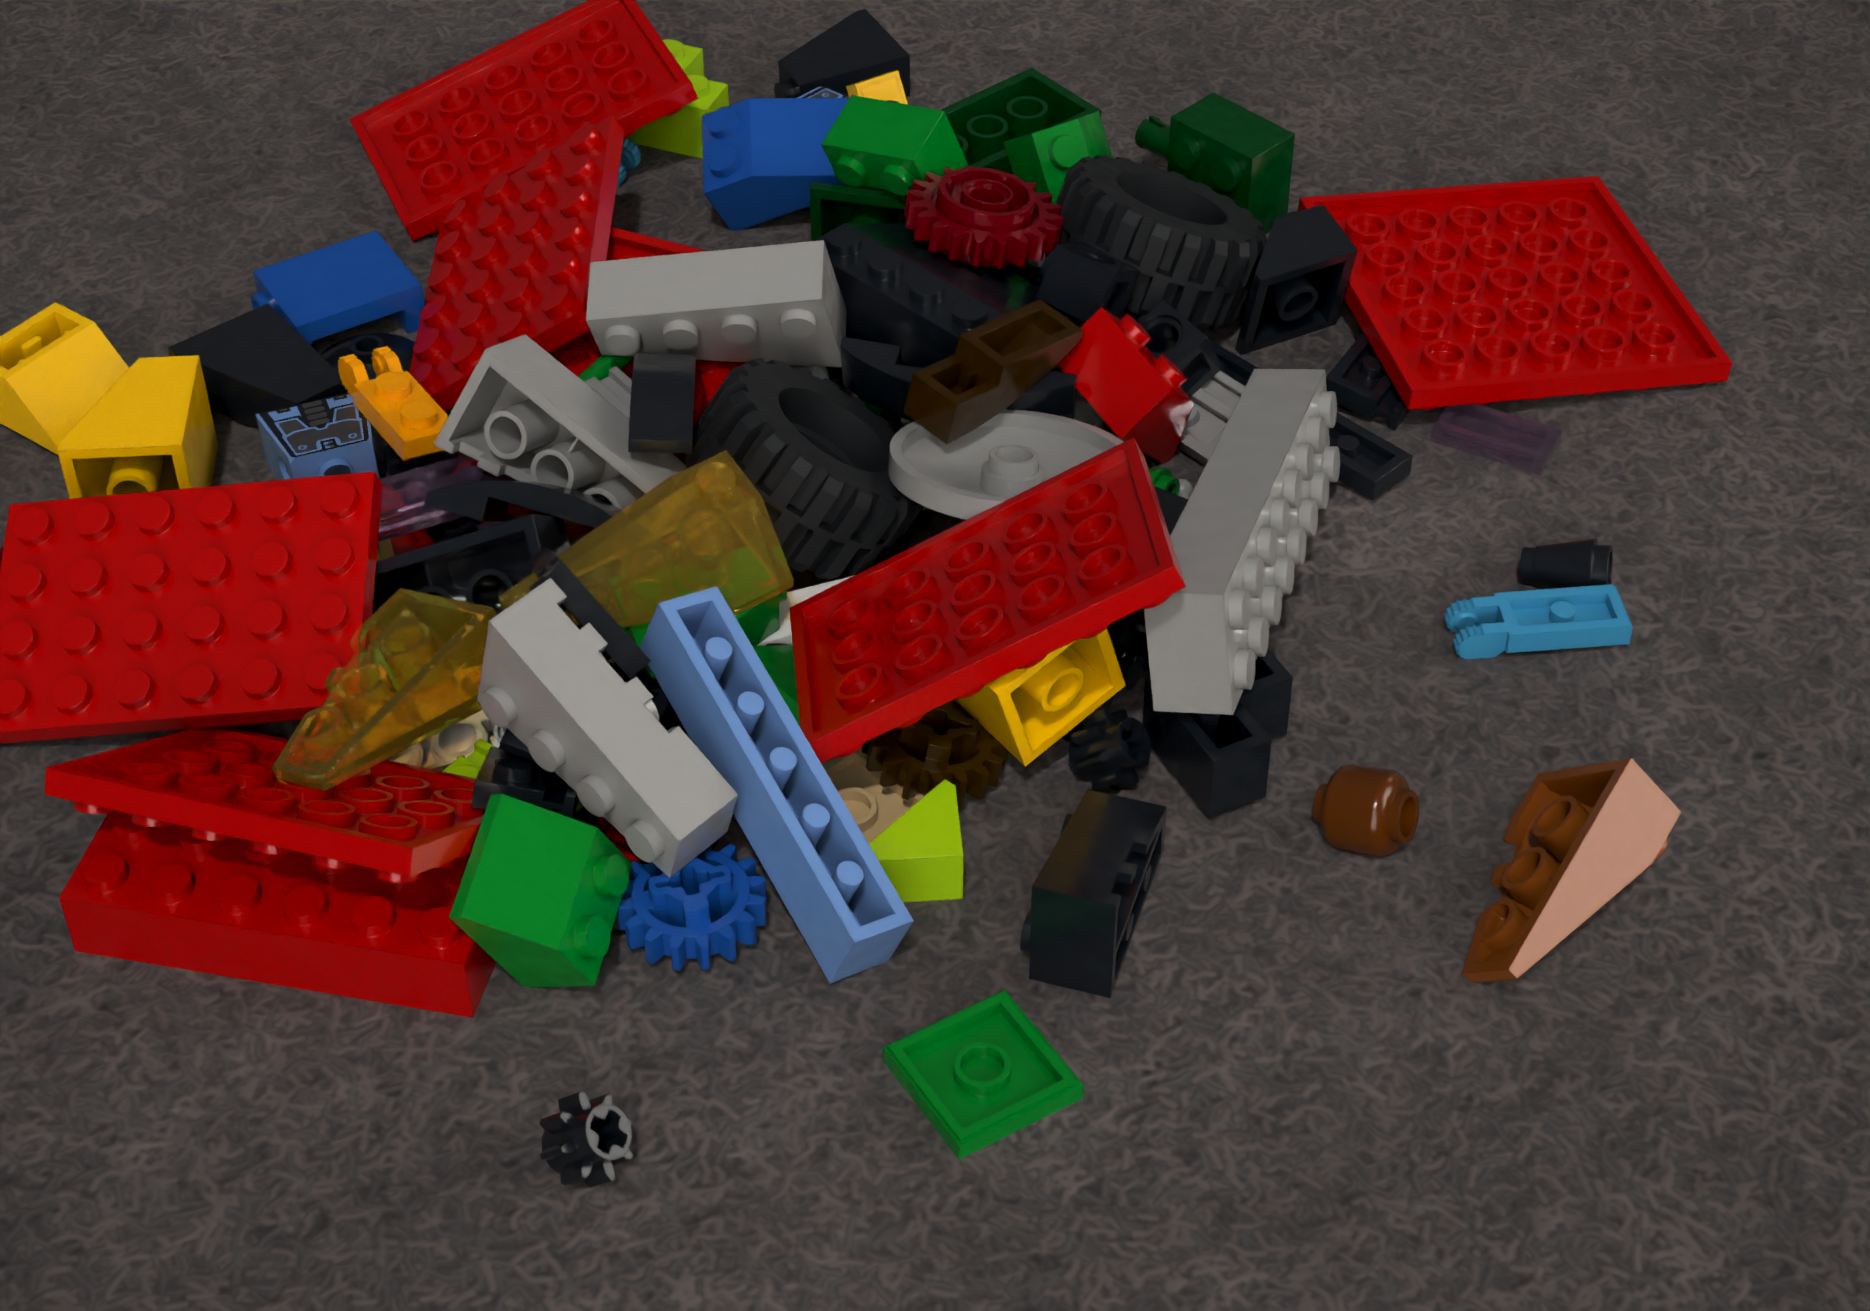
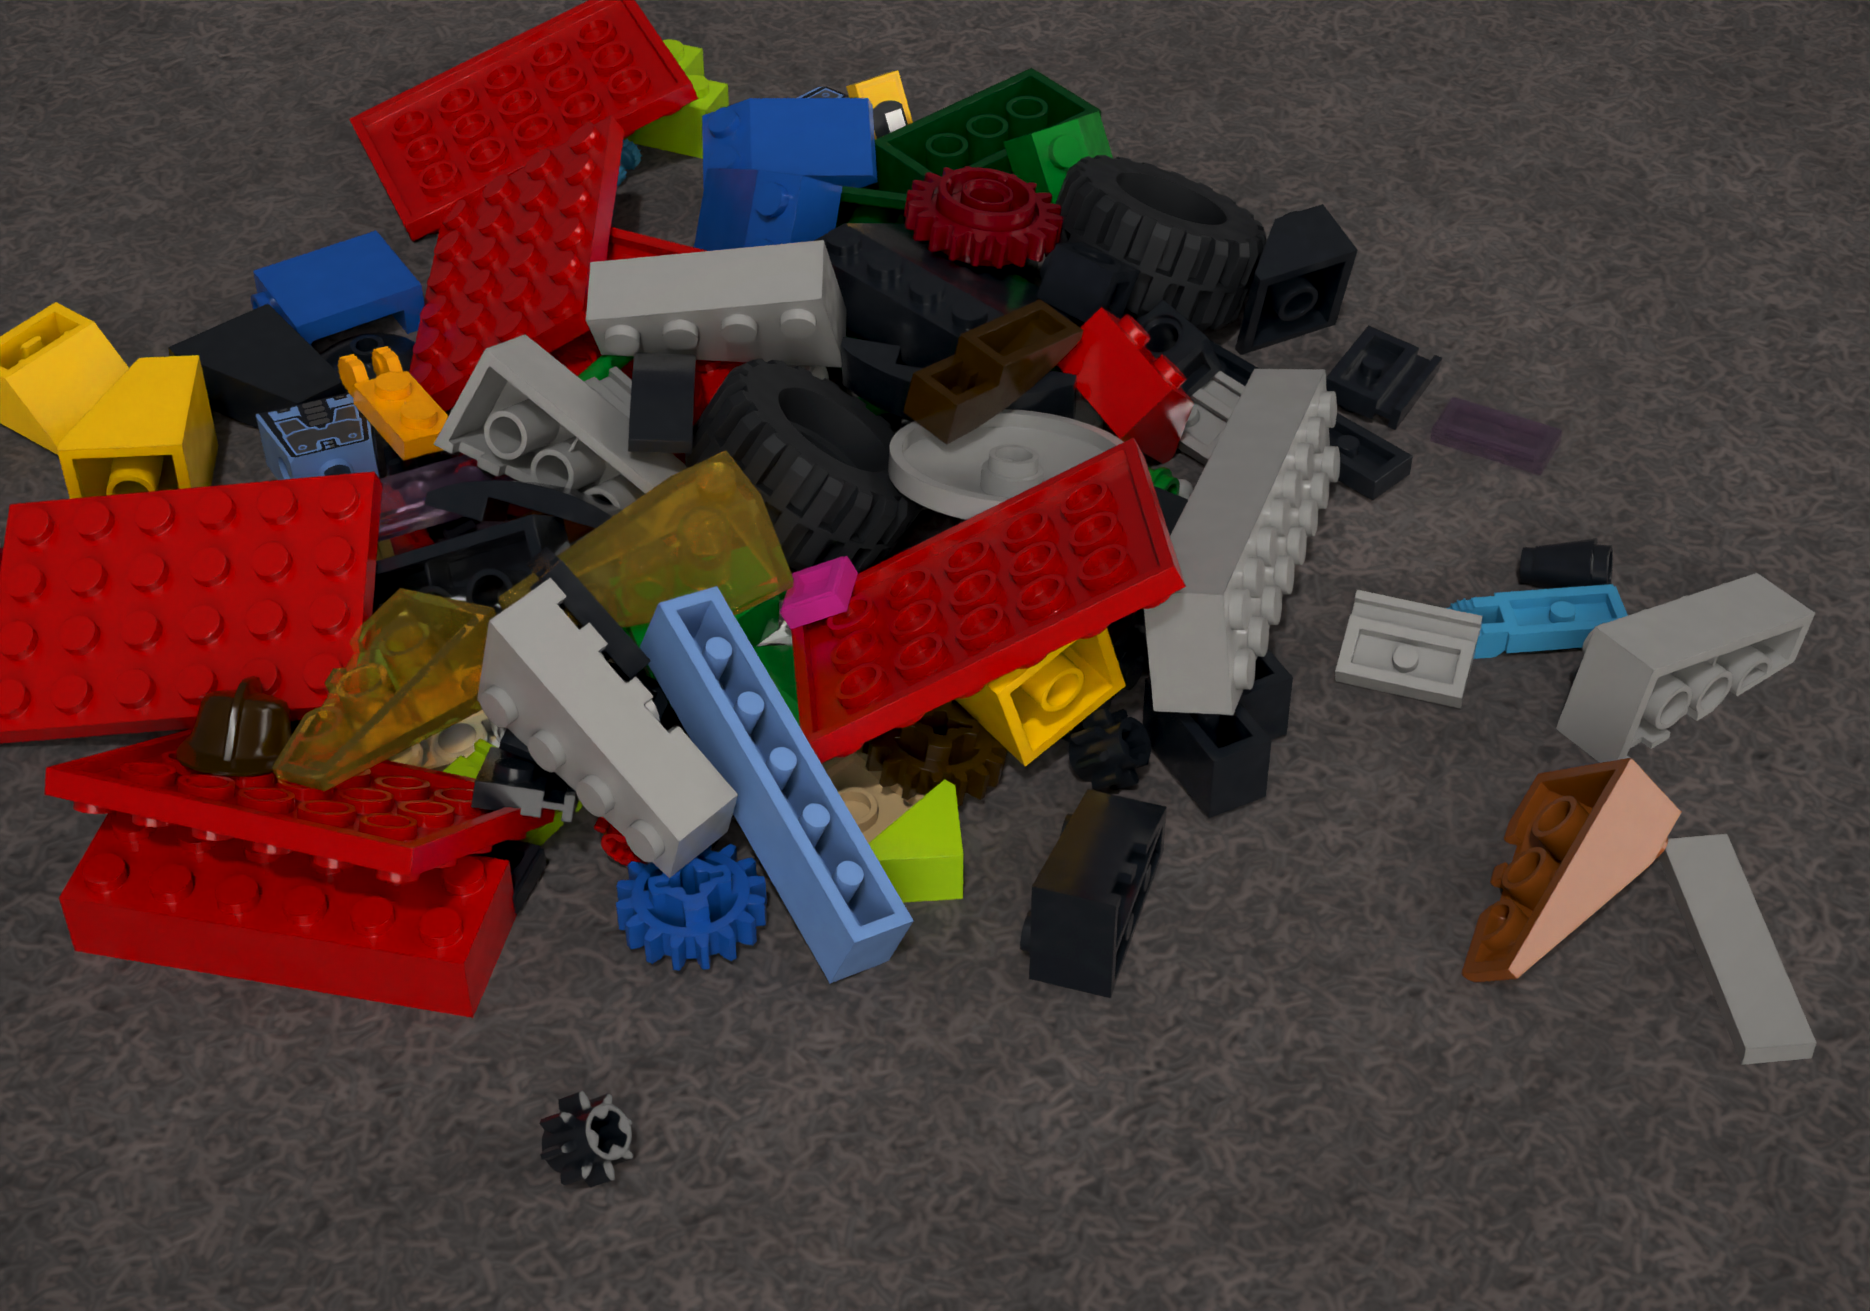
(237, 732): none -> dark brown piece
(541, 893): green slope -> none
(764, 209): none -> blue slope
(819, 592): none -> dark pink tile
(843, 56): black slope -> none
(890, 144): green slope -> none
(982, 1073): green tile -> none
(1227, 151): dark green brick -> none
(1366, 810): reddish brown head -> none
(1408, 649): none -> light grey plate
(1516, 294): red plate -> none
(1677, 655): none -> light grey wedge
(1736, 950): none -> light grey tile

